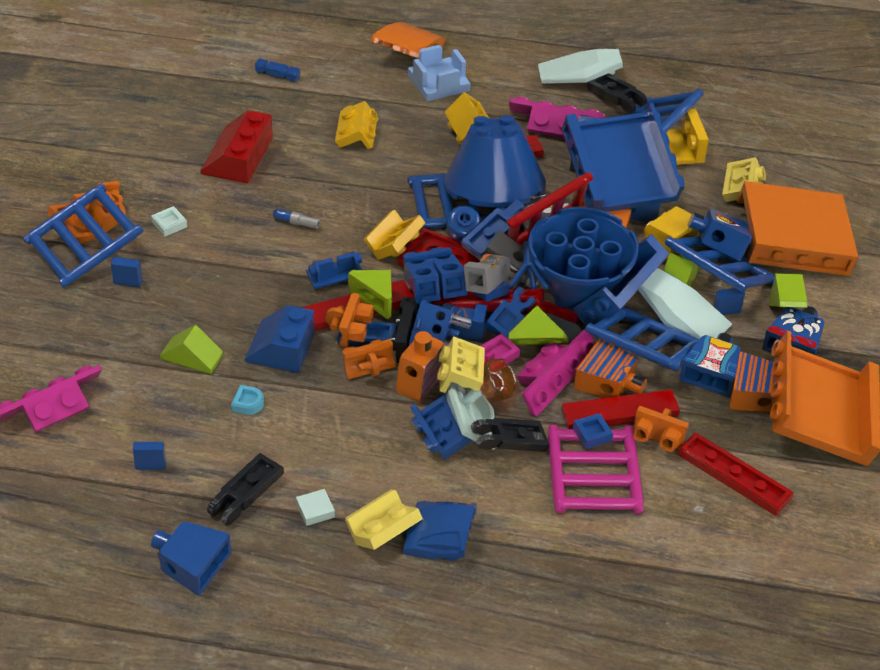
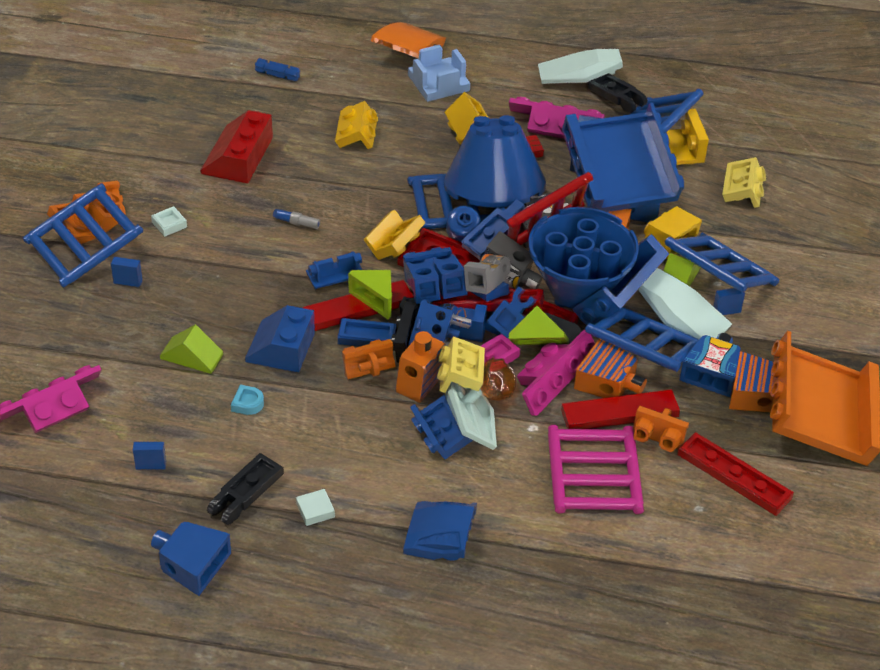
(347, 319): orange hips -> none
(381, 520): light yellow bracket -> none
(510, 434): black hinge -> none
(532, 270): blue plant -> none
(592, 431): blue tile -> none
(722, 232): blue torso -> none
(788, 291): lime slope -> none
(798, 229): orange panel -> none
(804, 329): torso -> none

